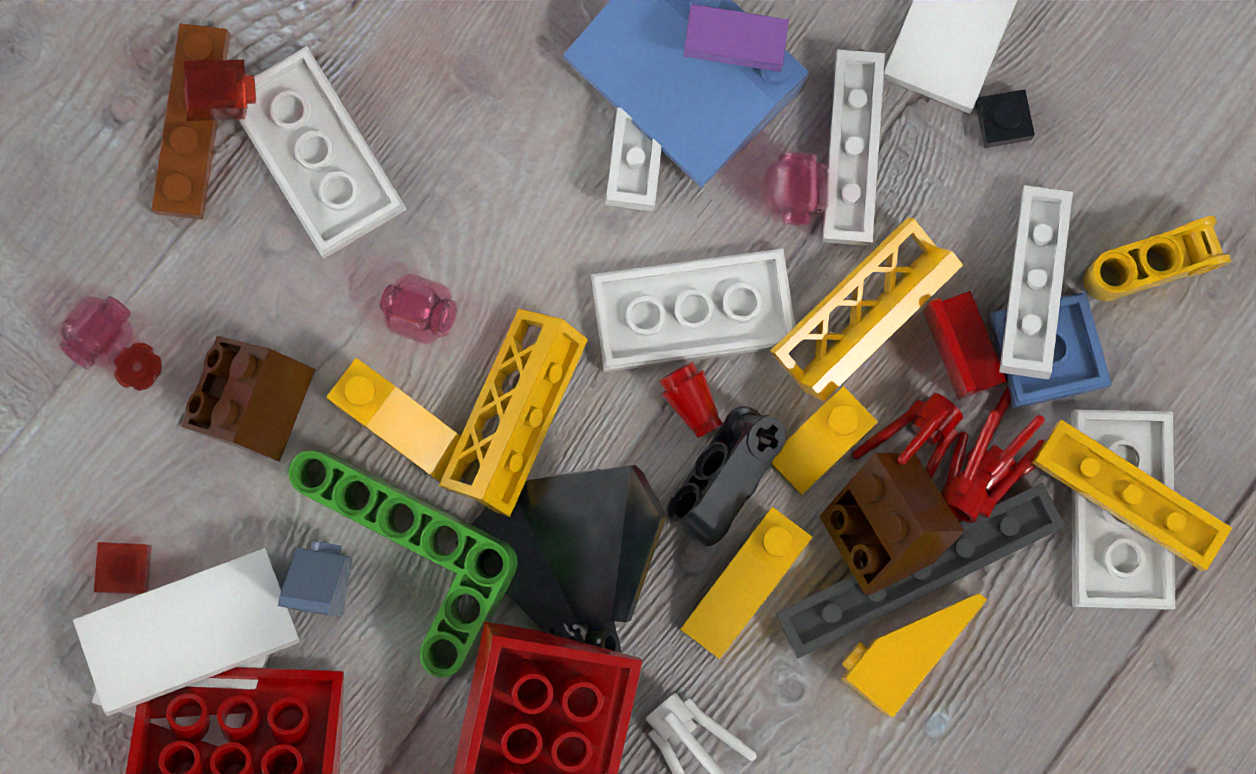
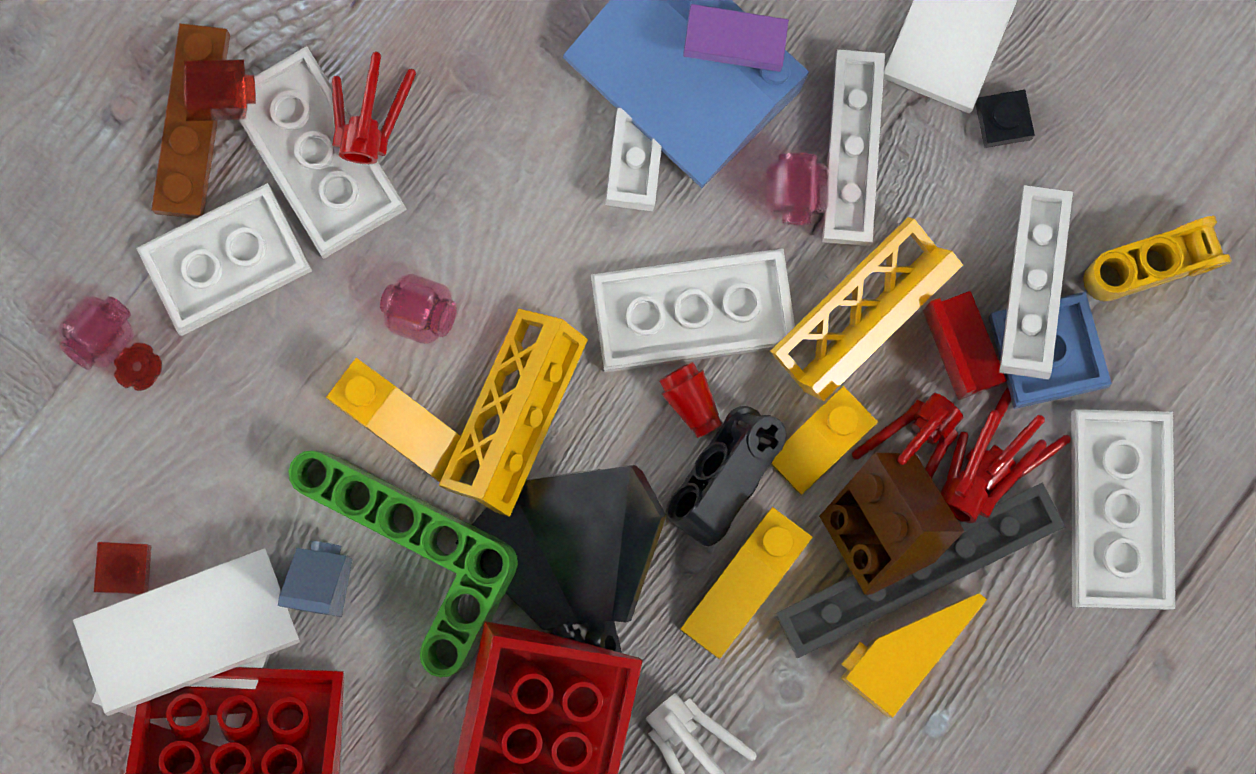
(224, 259): none -> white tile
(248, 397): reddish brown slope -> none
(361, 139): none -> red plant
(1132, 495): yellow plate -> none

